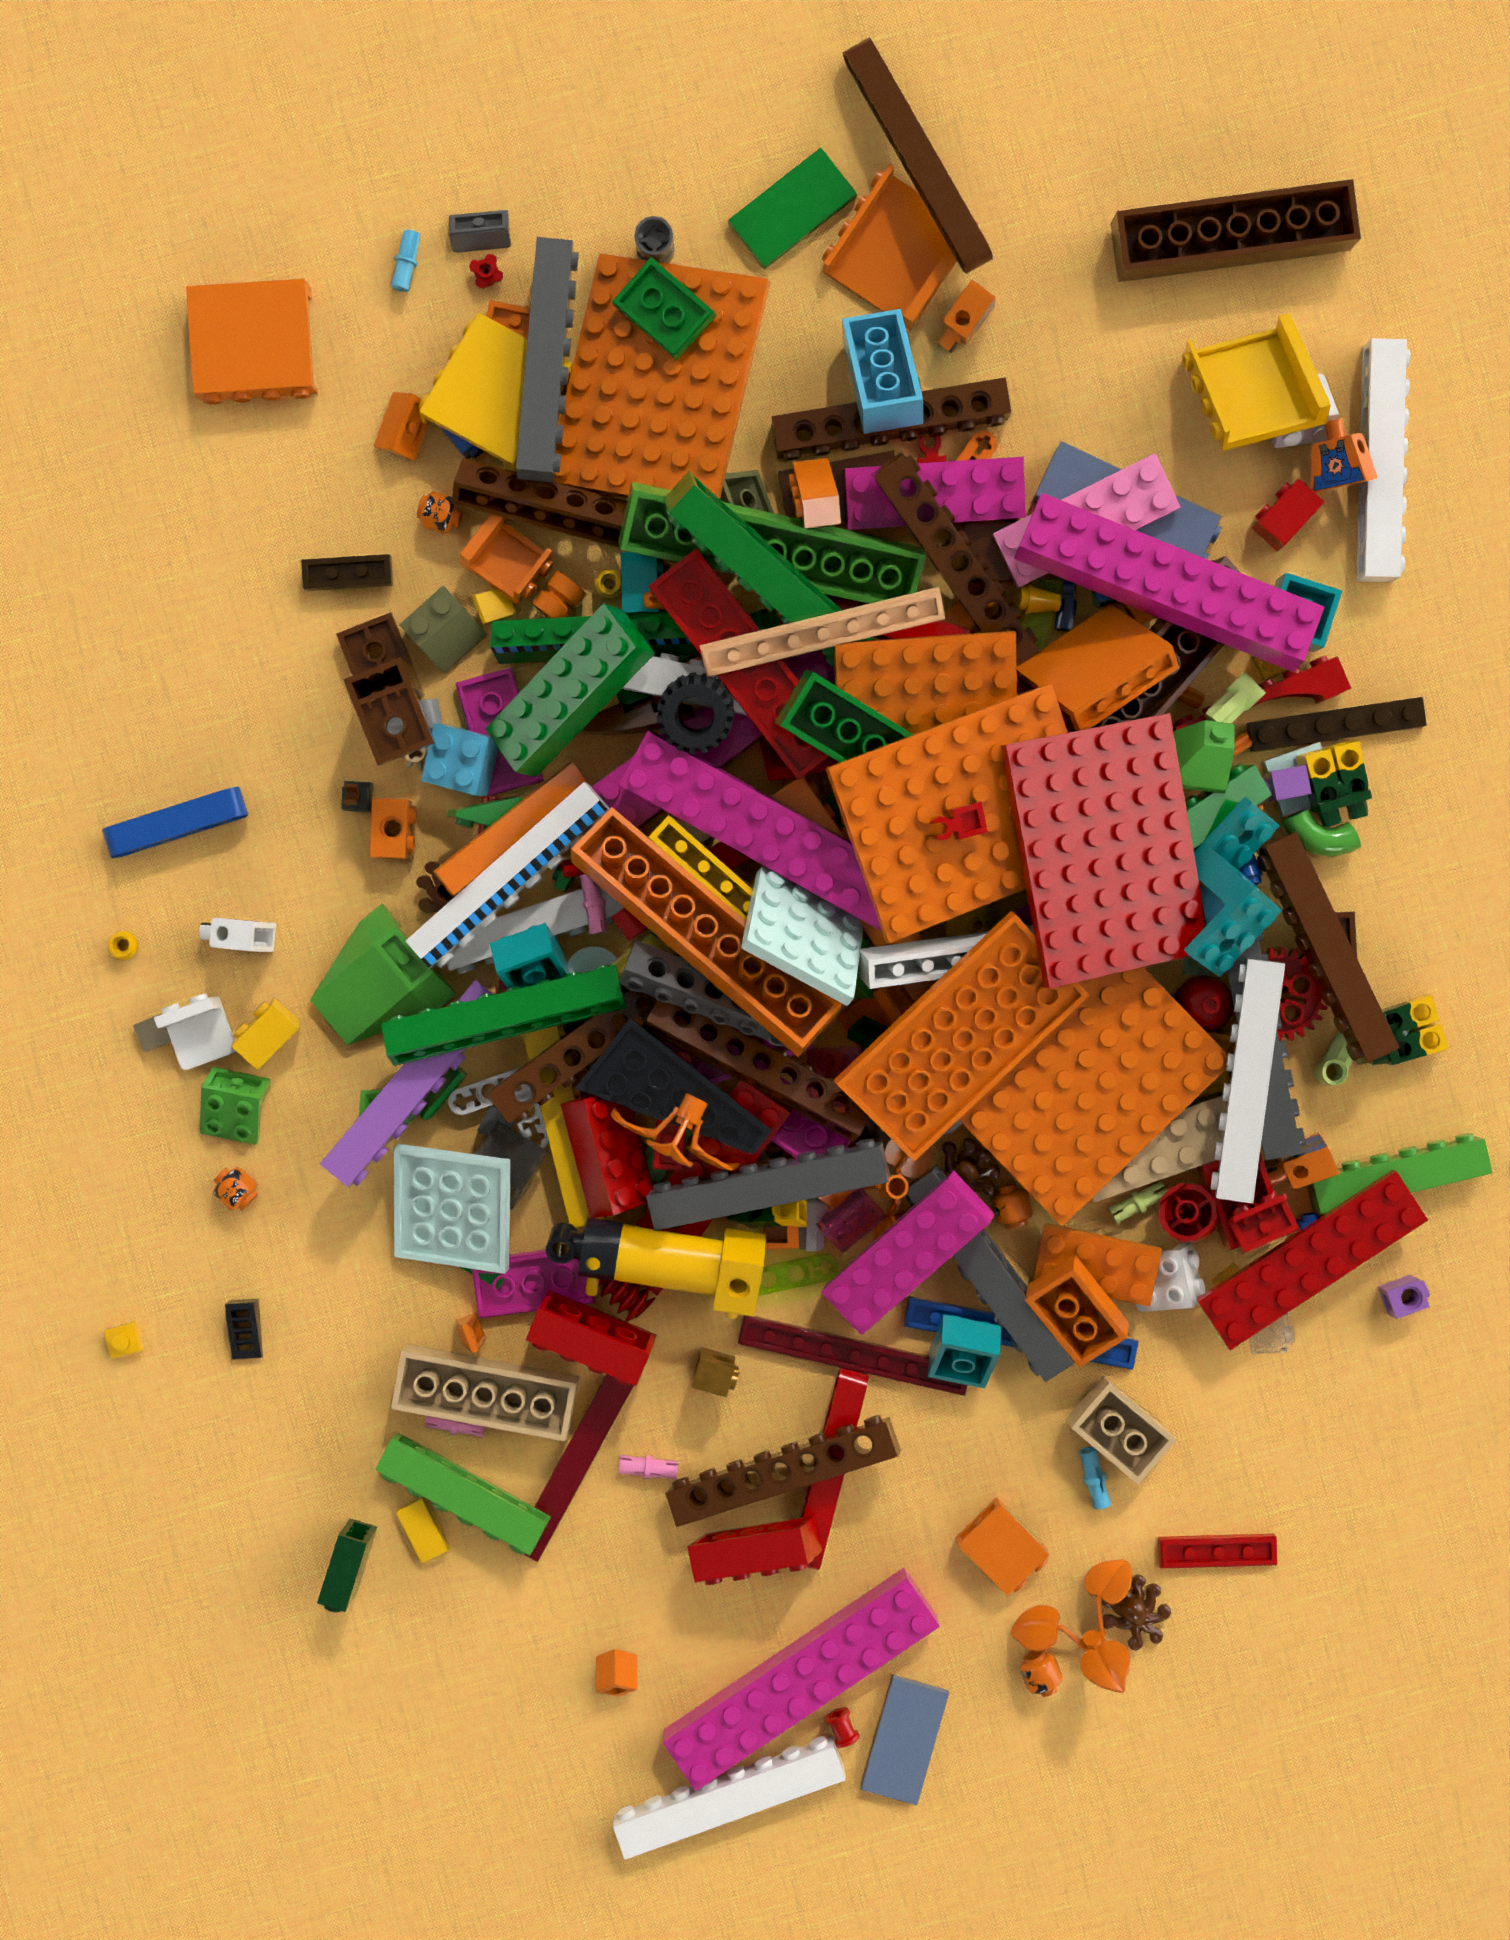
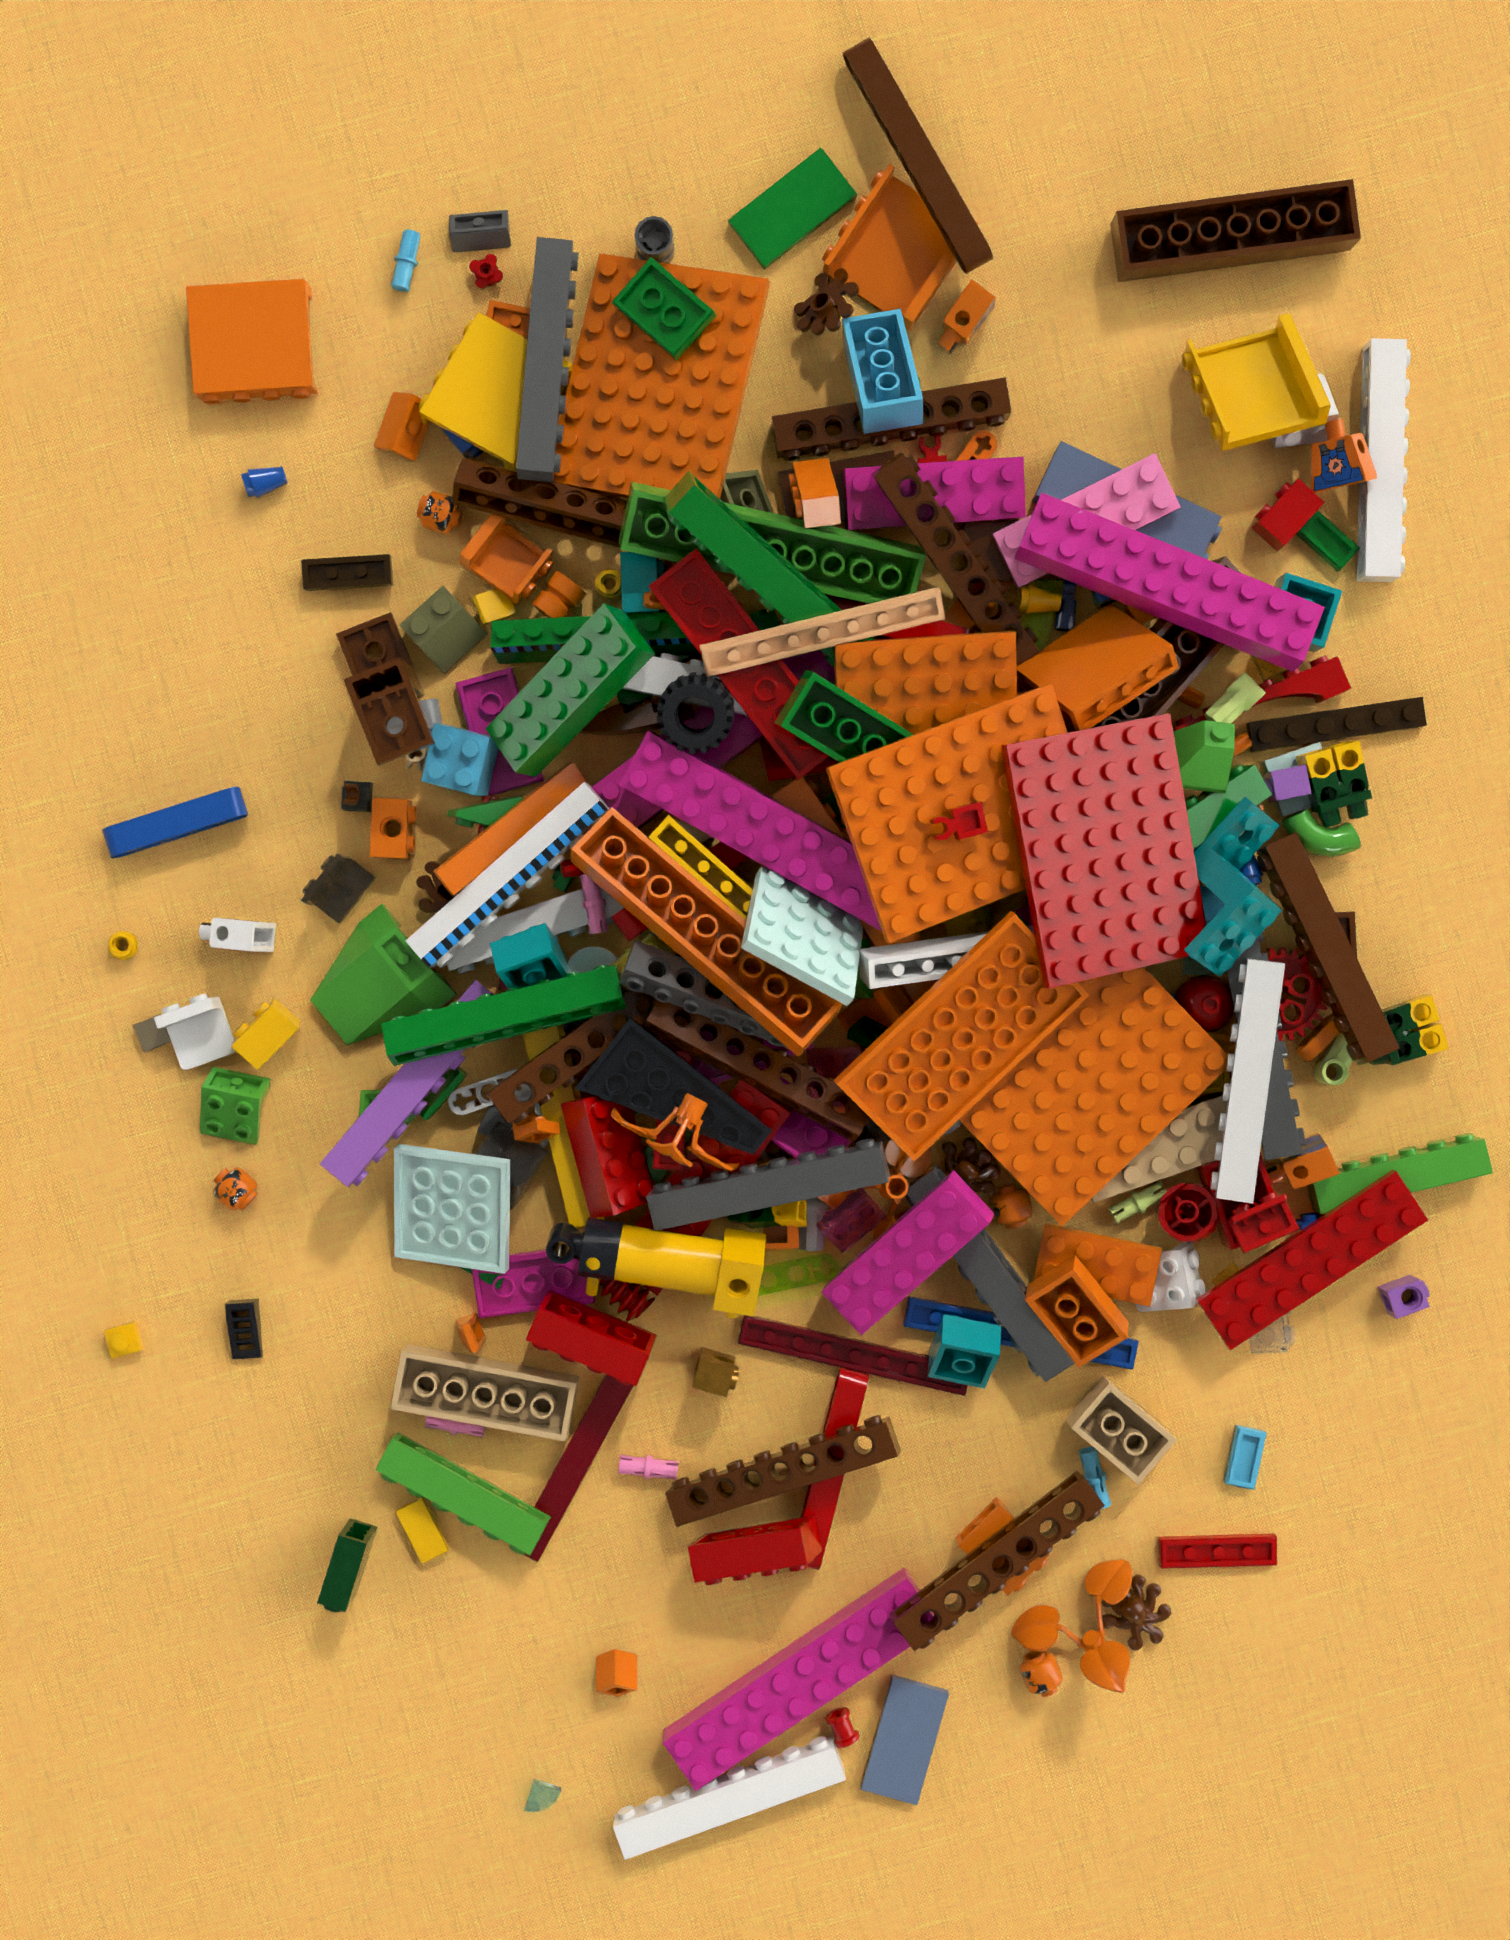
(263, 480): none -> blue cone
(338, 886): none -> clear smoke bracket
(535, 1129): none -> orange bracket
(541, 1796): none -> clear light blue tile
(827, 304): none -> reddish brown animal
(980, 1561): none -> reddish brown brick
(1245, 1457): none -> medium azure tile
(1317, 1039): none -> orange beam
(1327, 541): none -> green tile

